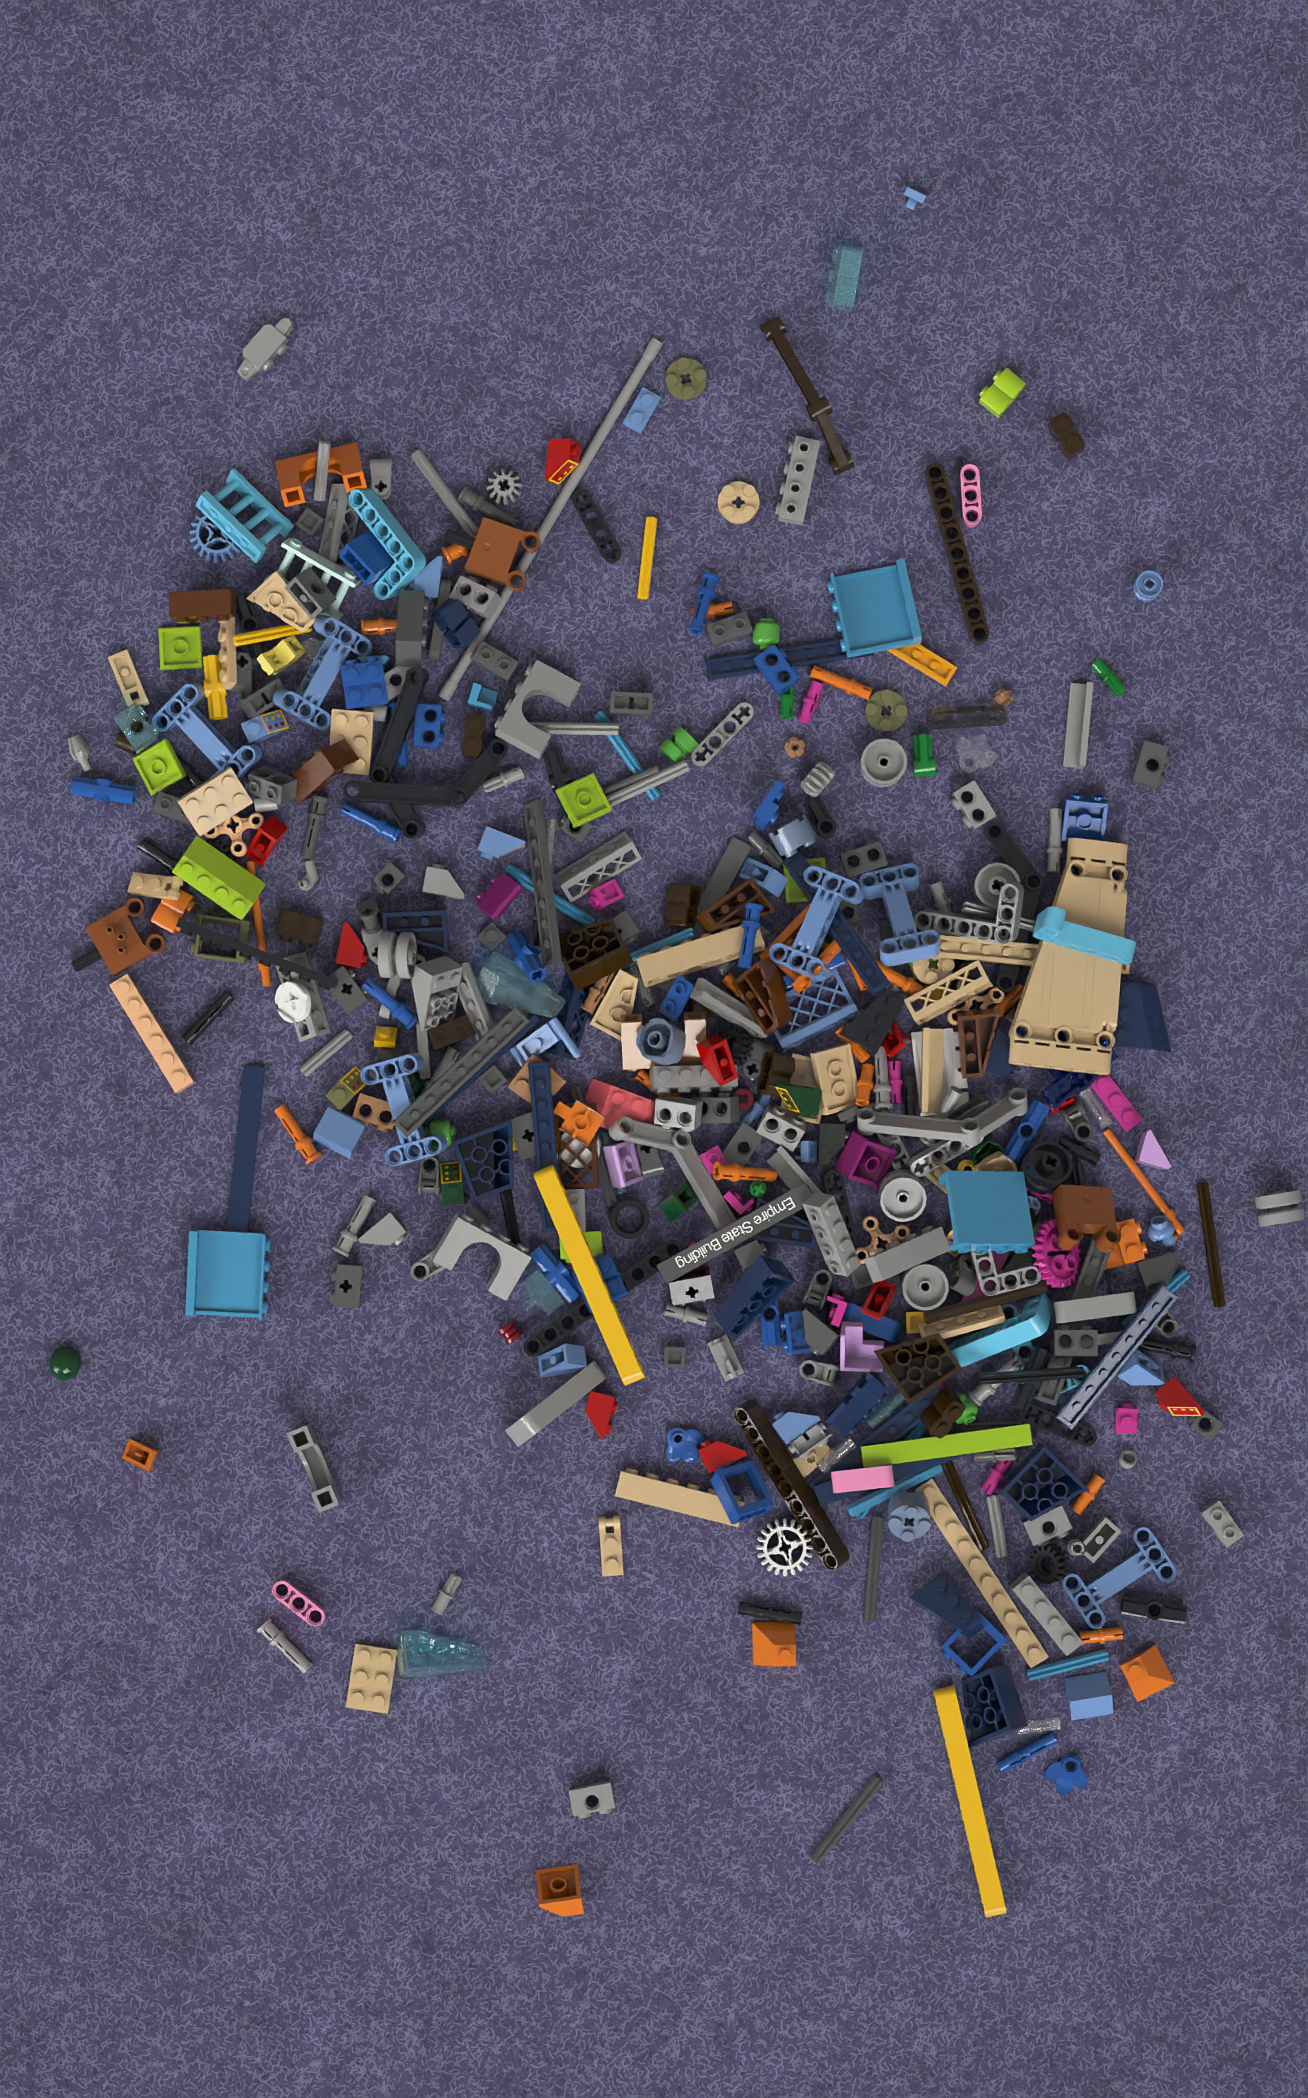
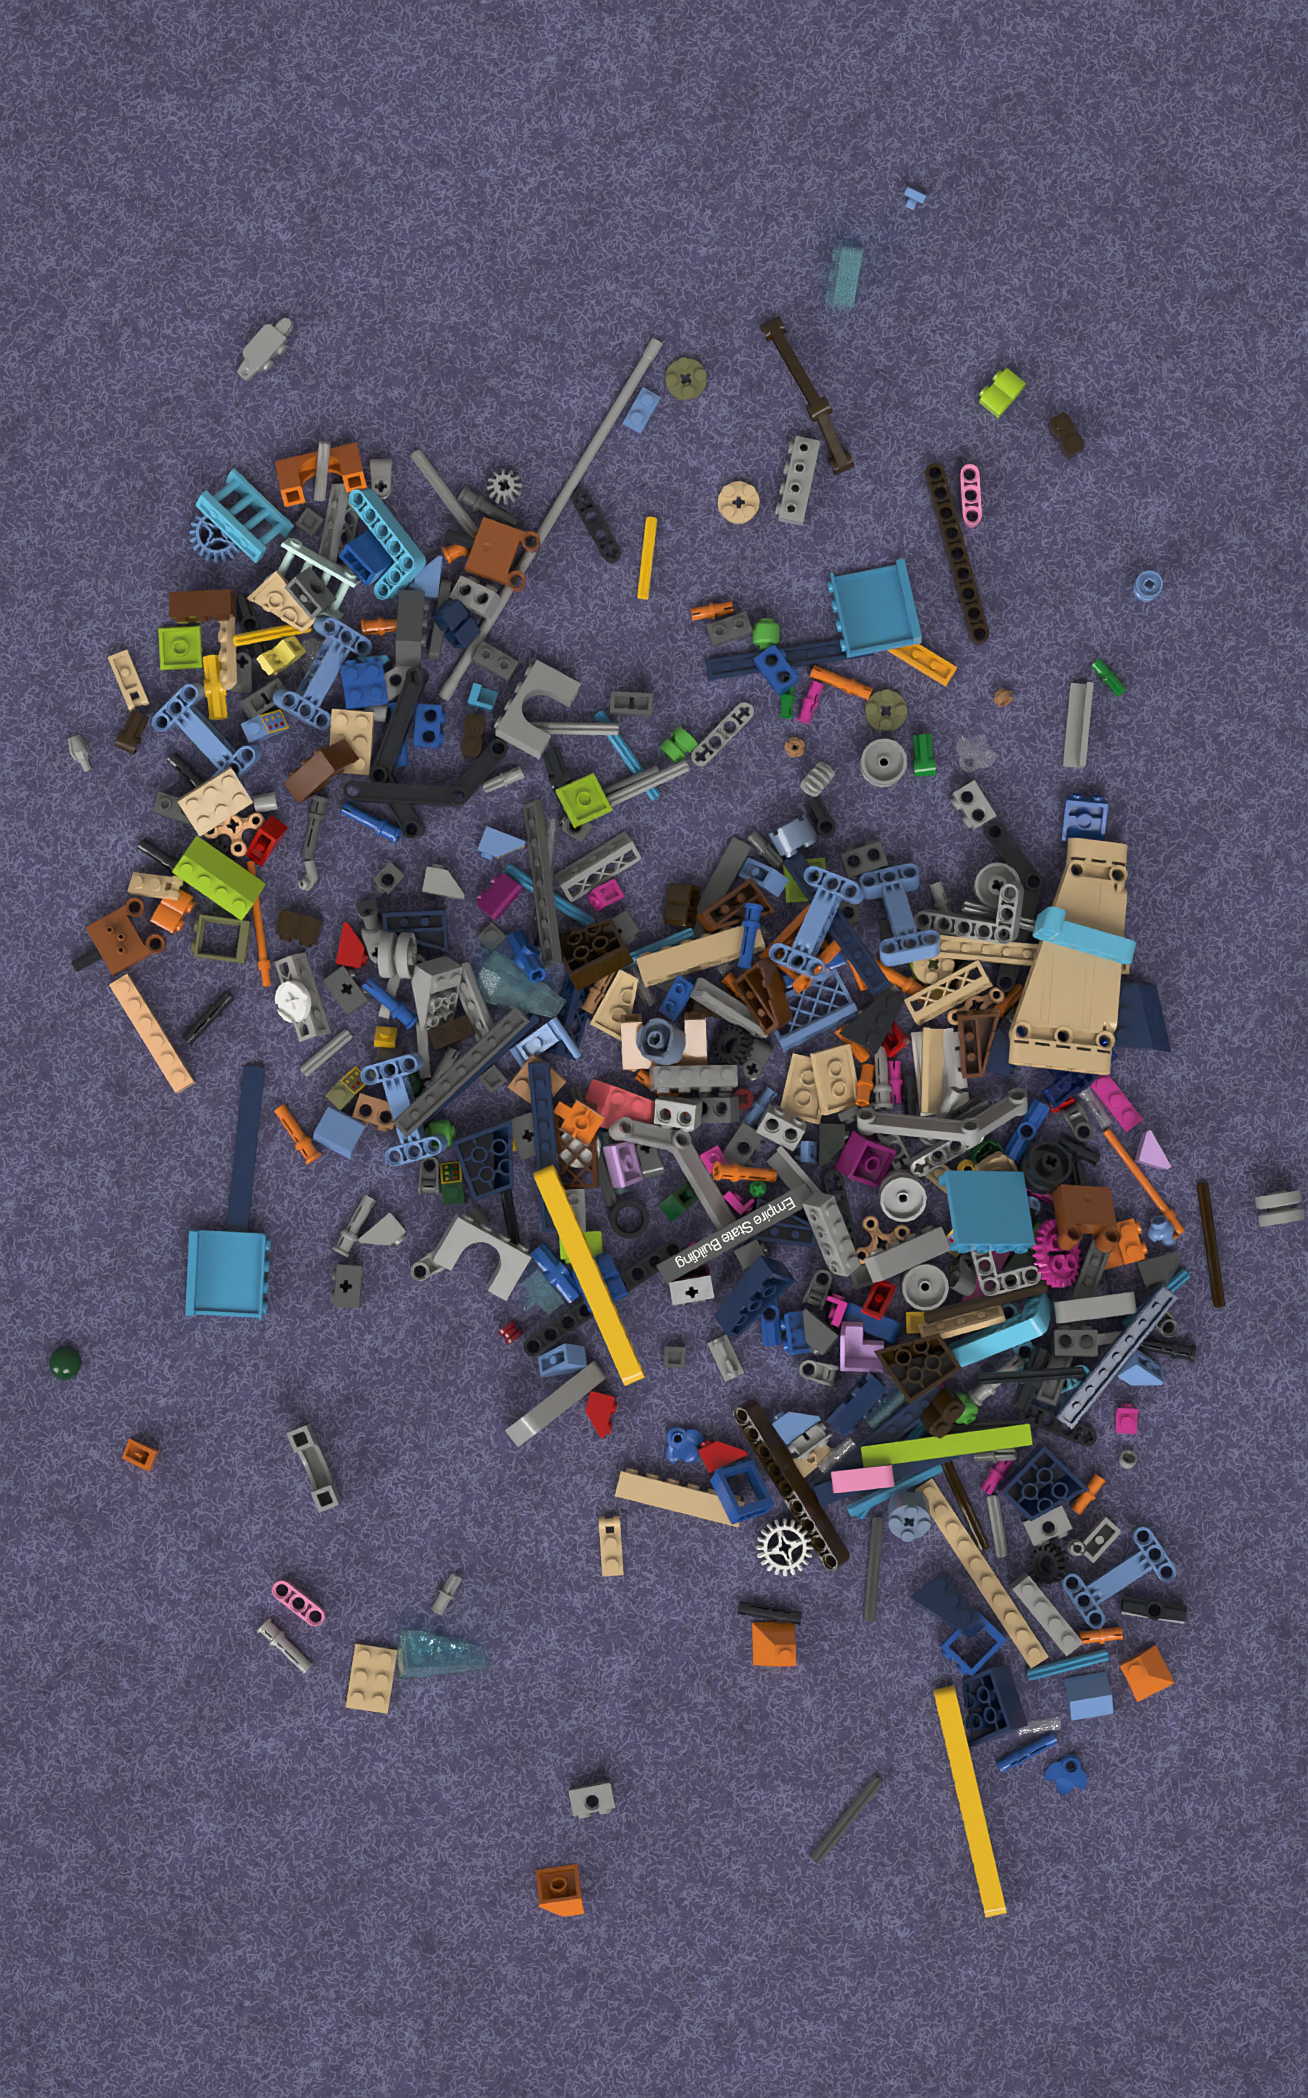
(103, 790): blue piece -> none
(127, 718): clear light blue brick -> none
(159, 767): lime tile -> none
(248, 951): black plate -> none
(272, 785): dark grey brick -> none
(561, 459): red slope -> none
(686, 1314): light grey pin -> none
(705, 596): blue pin -> none
(717, 1059): red slope -> none
(767, 812): blue plate -> none
(774, 1069): dark brown brick -> none
(800, 1098): dark green slope -> none
(966, 719): clear smoke beam -> none
(1054, 846): light grey pin -> none
(1144, 776): dark grey brick -> none
(1177, 1400): red slope -> none
(1213, 1428): dark grey brick -> none
(1221, 1523): light grey brick -> none

